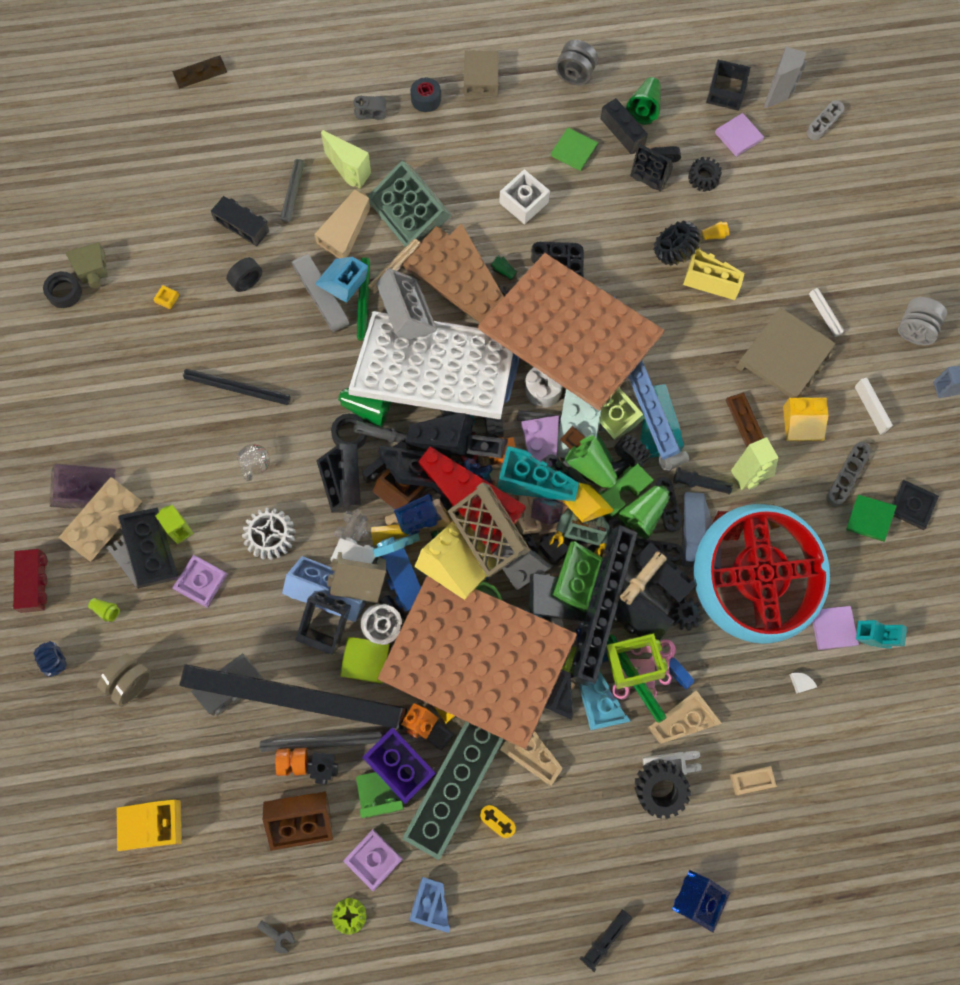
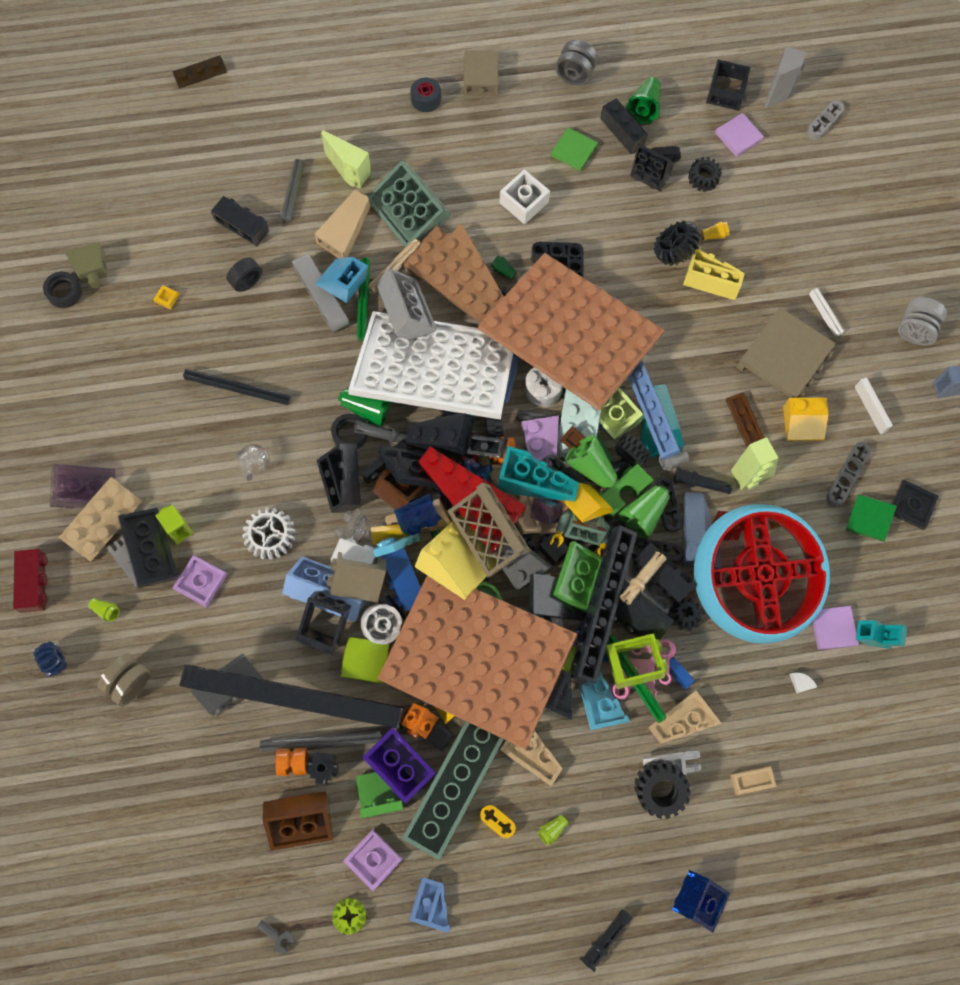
(149, 825): yellow slope -> none
(372, 107): dark grey piece -> none
(551, 830): none -> lime cone

